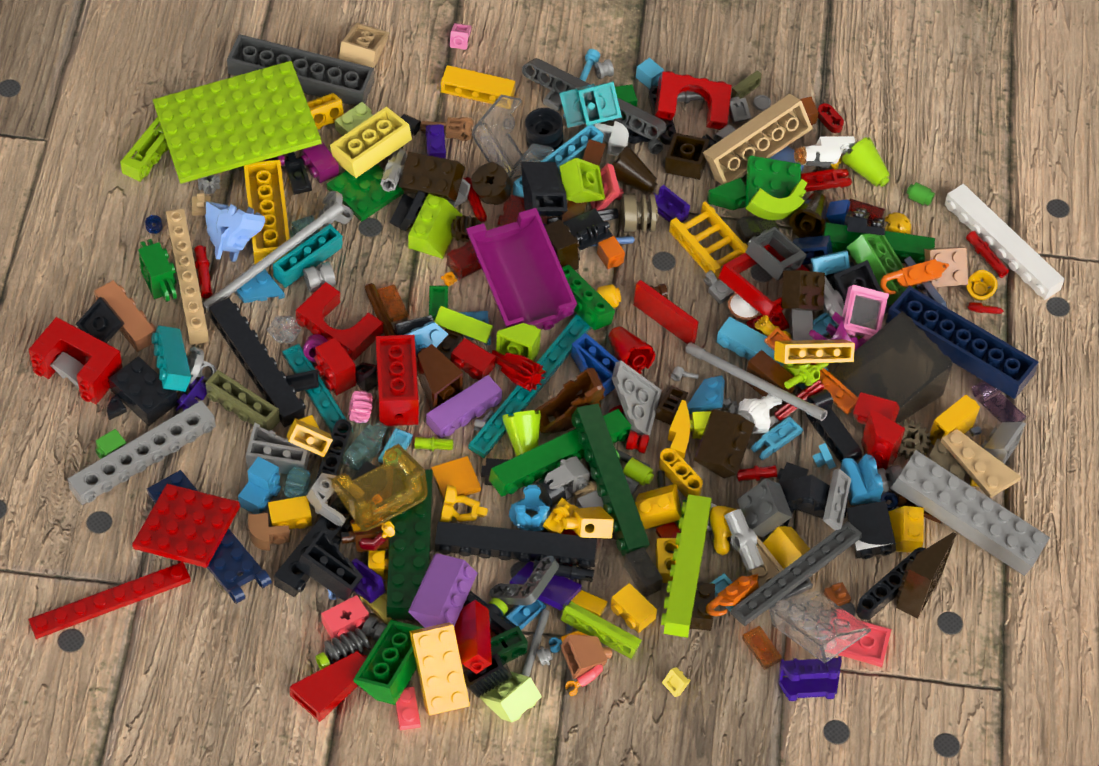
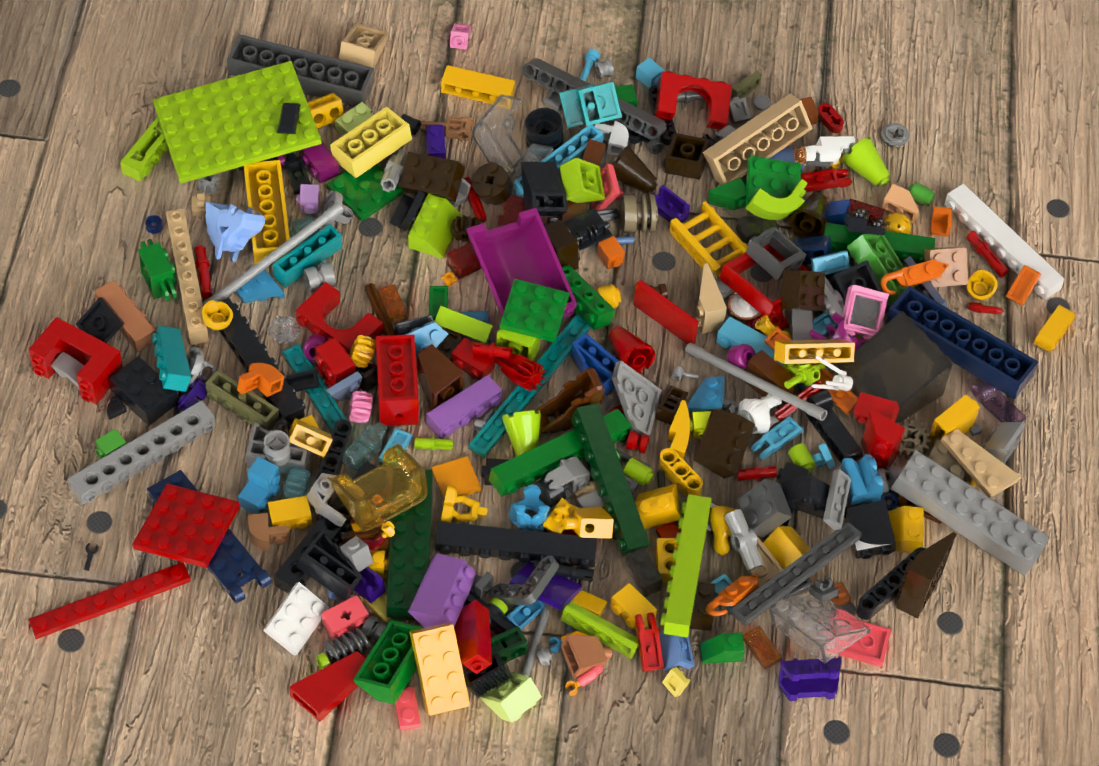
(89, 556): none -> black hand
(217, 320): none -> yellow helmet
(263, 377): none -> orange brick
(277, 447): none -> light grey wheel
(282, 424): none -> black axle
(289, 118): none -> black tile
(296, 619): none -> white plate
(308, 199): none -> lavender brick
(346, 387): none -> sand blue wing
(357, 553): none -> light grey brick
(362, 351): none -> yellow gear
(482, 585): none -> dark grey bracket
(492, 350): none -> red pin
(534, 310): none -> green plate
(649, 643): none -> red hinge
(676, 651): none -> medium blue panel
(711, 306): none -> tan slope
(723, 648): none -> green slope
(740, 355): none -> magenta head
(801, 457): none -> lime brick
(824, 590): none -> dark grey tile
(839, 382): none -> white plant
(891, 129): none -> light grey gear
(901, 201): none -> light nougat slope
(941, 221): none -> orange panel
(1023, 285): none -> orange tile
(1054, 328): none -> yellow beam

